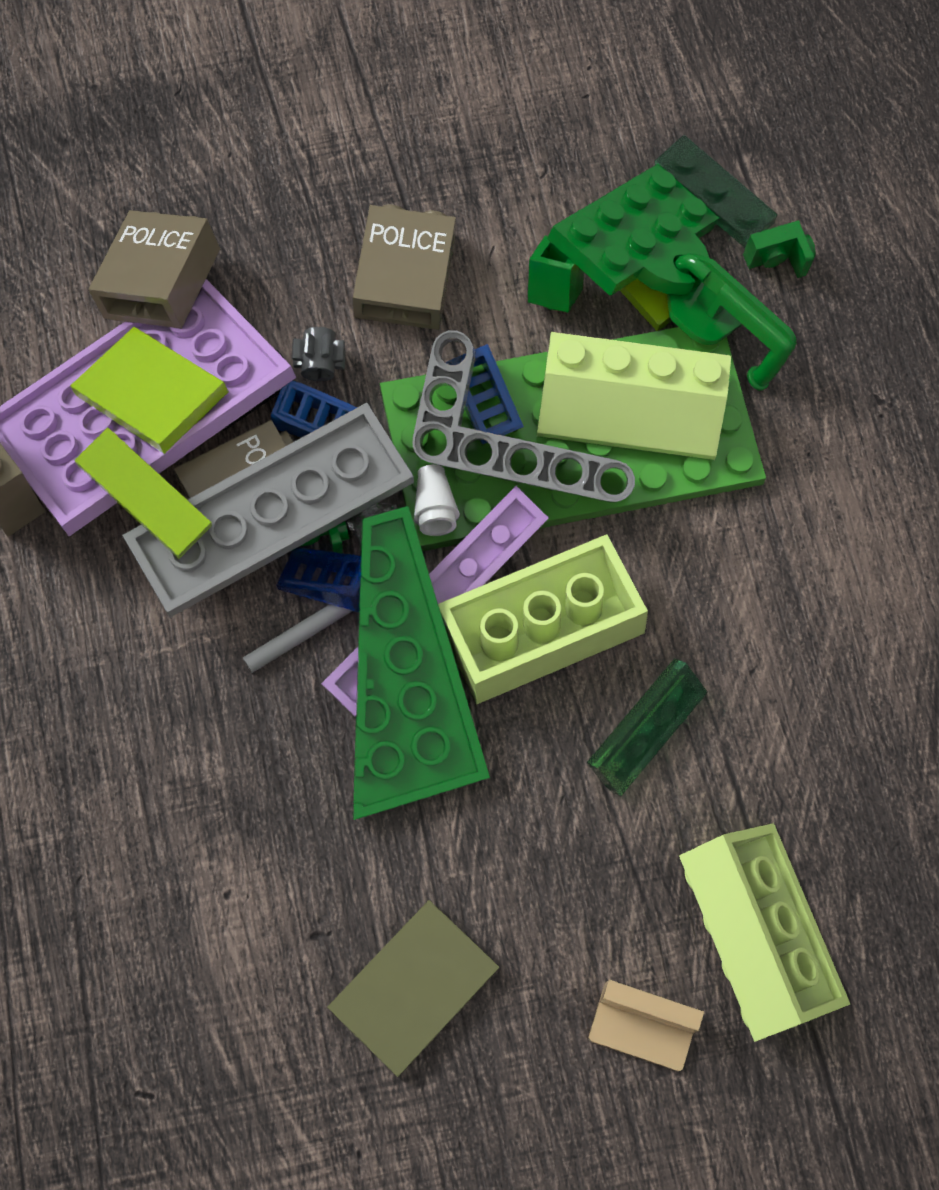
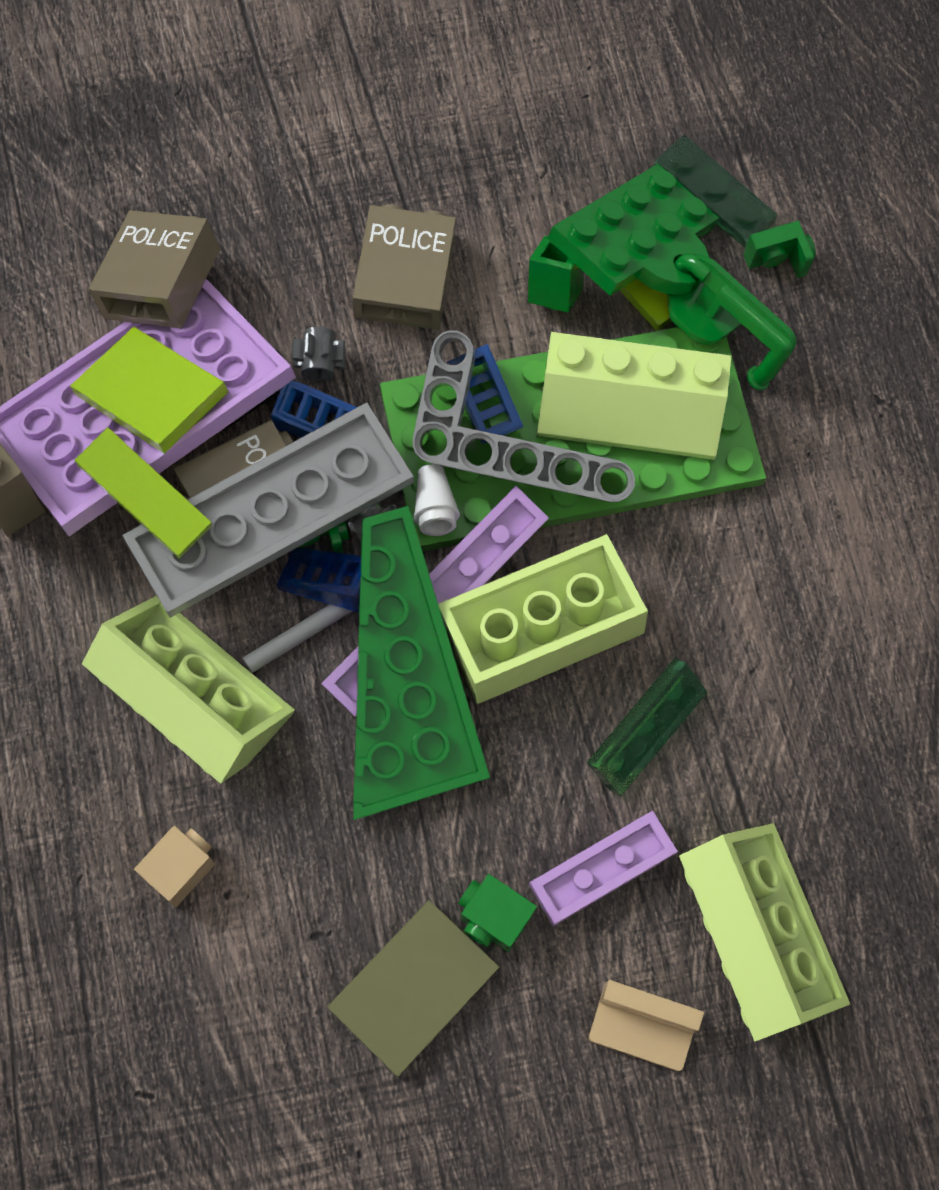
(176, 864): none -> tan brick
(187, 687): none -> yellowish green slope
(494, 913): none -> green brick
(602, 868): none -> lavender plate

